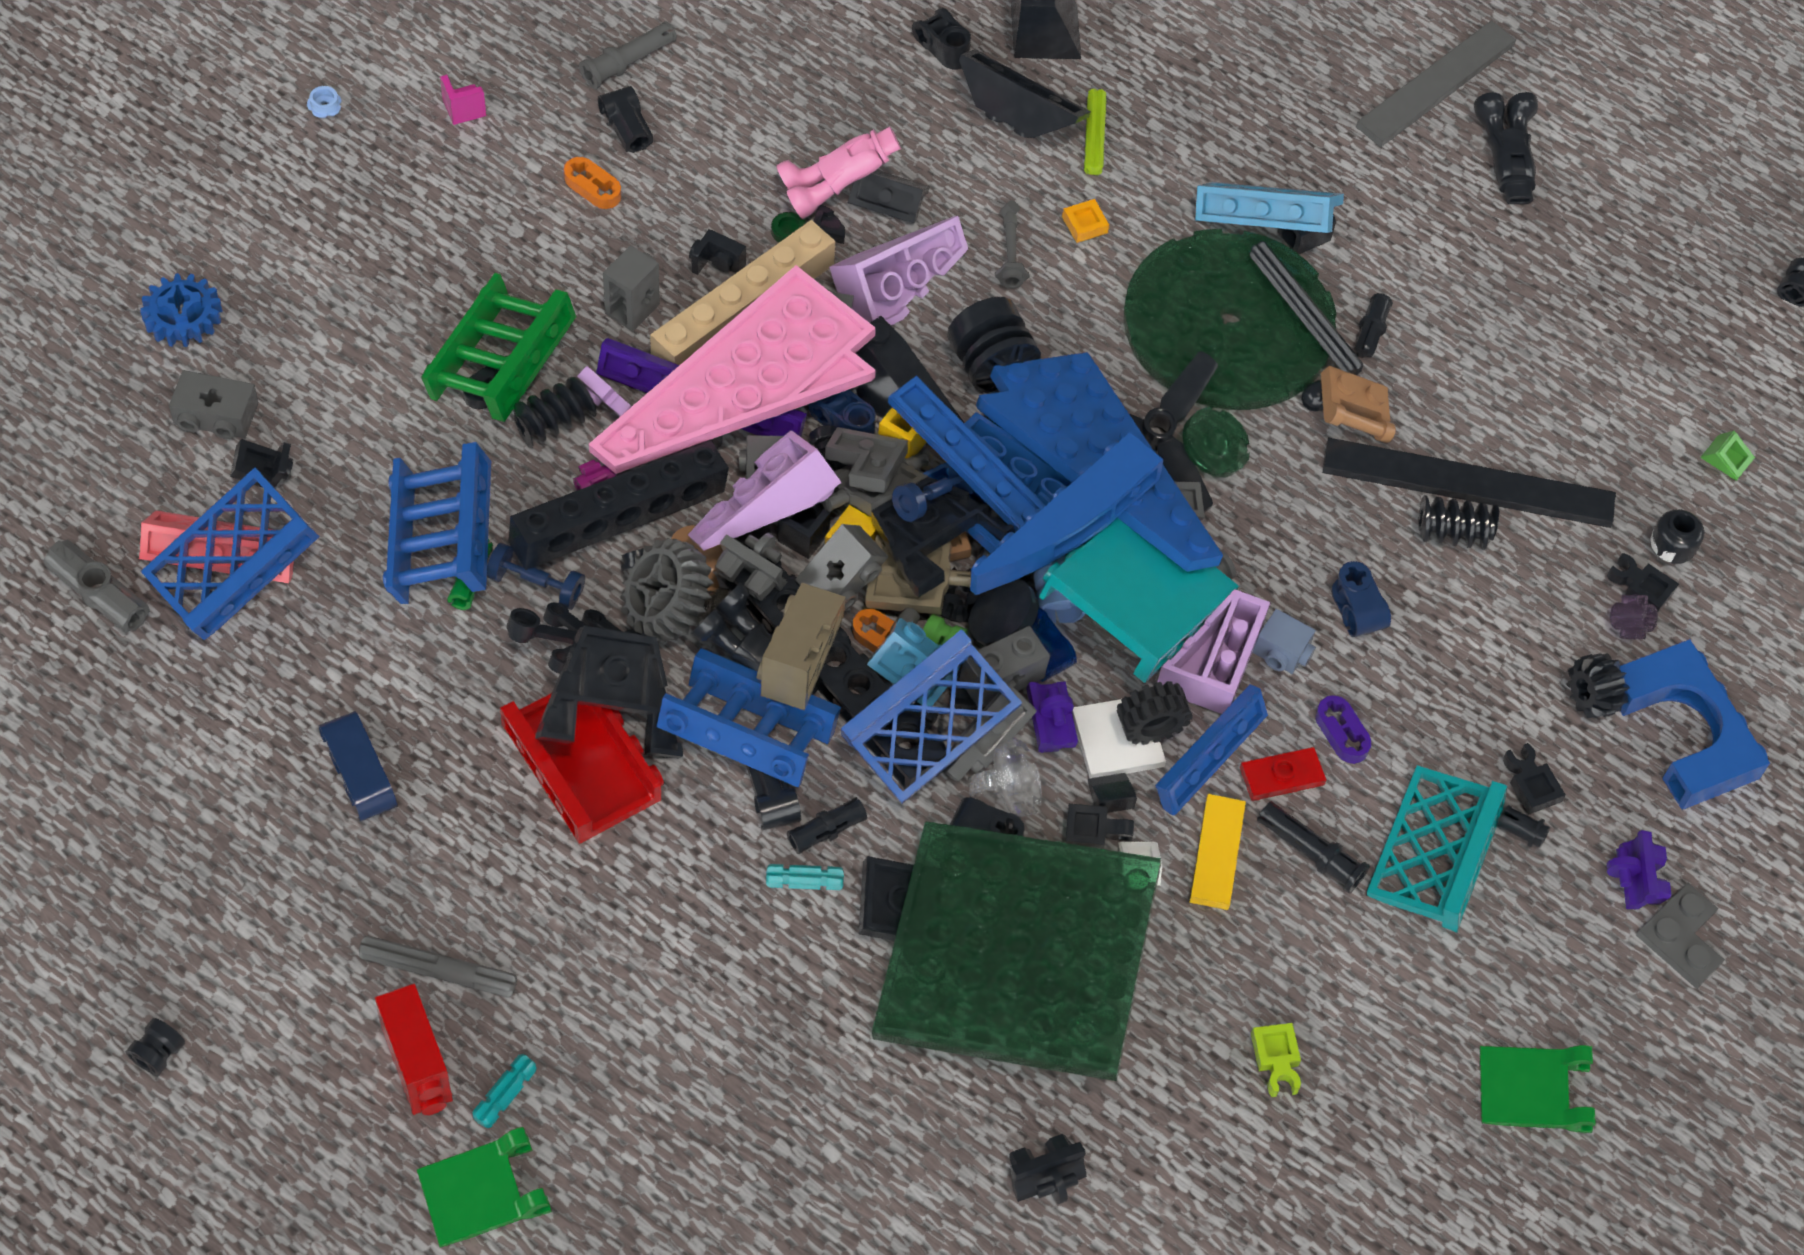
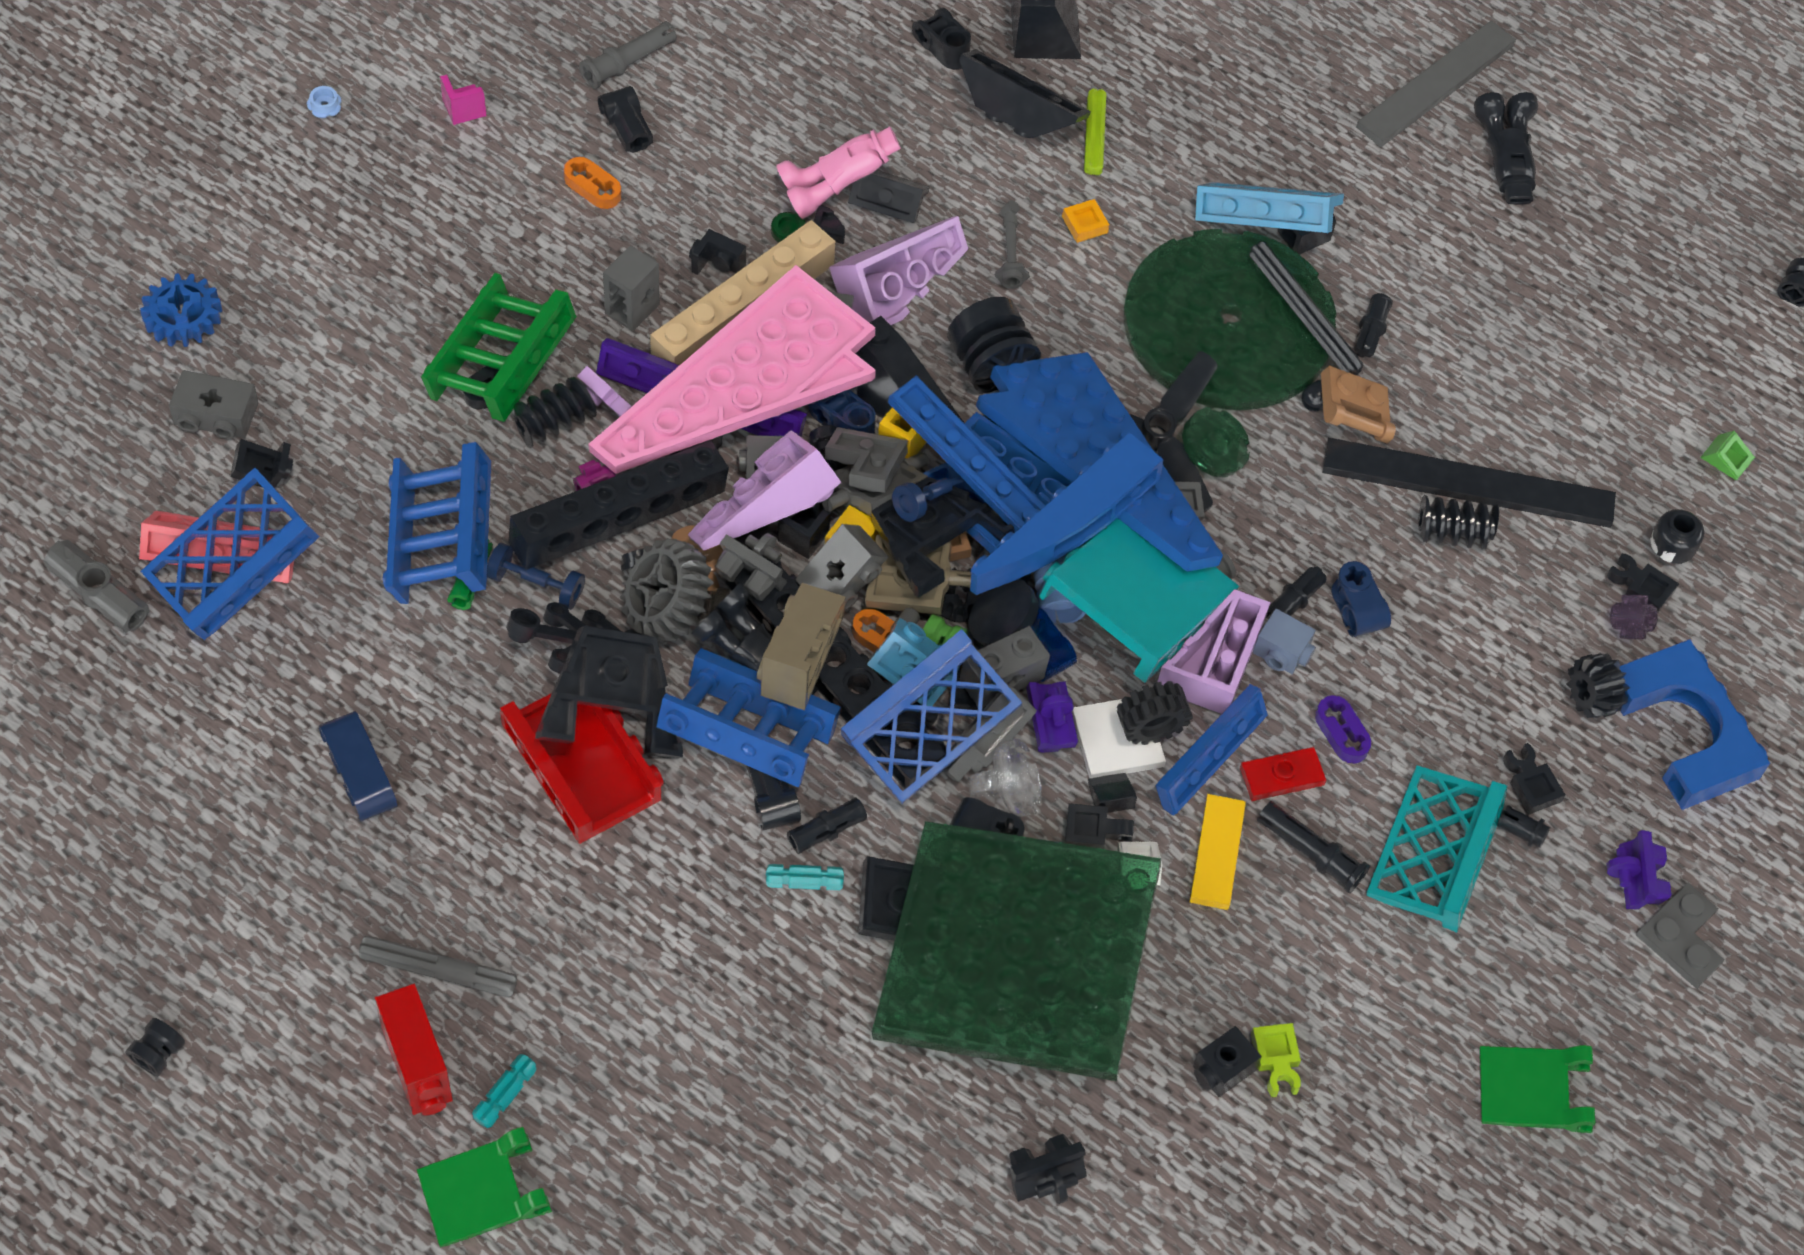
(1226, 1062): none -> black brick
(1298, 593): none -> black axle

